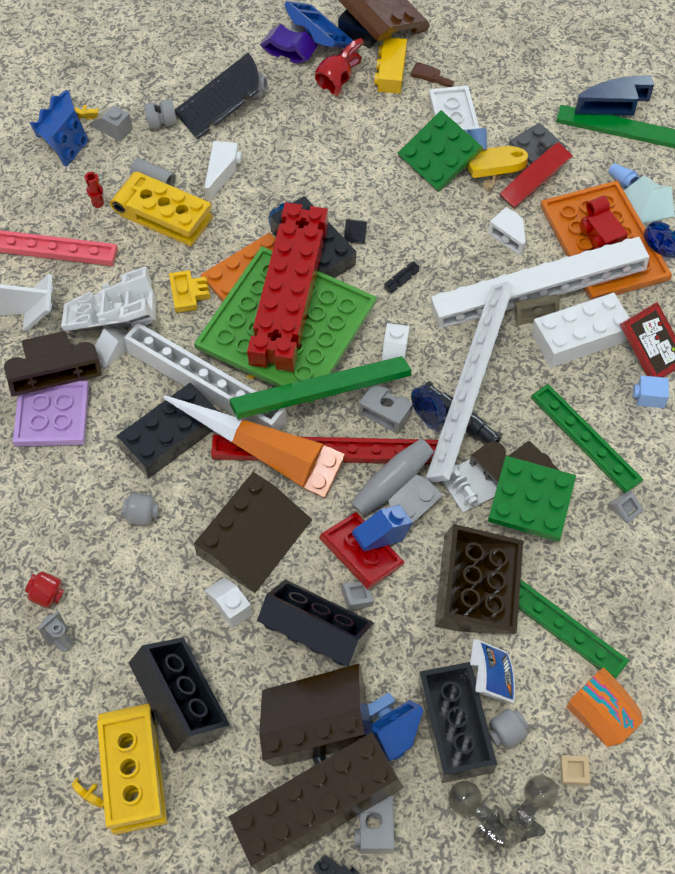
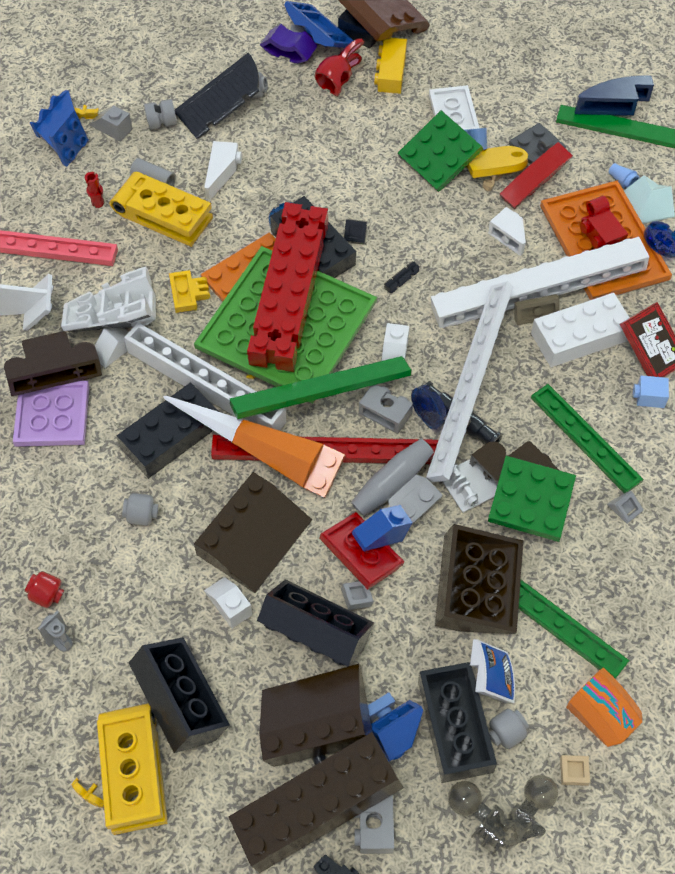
(430, 74): reddish brown piece -> none

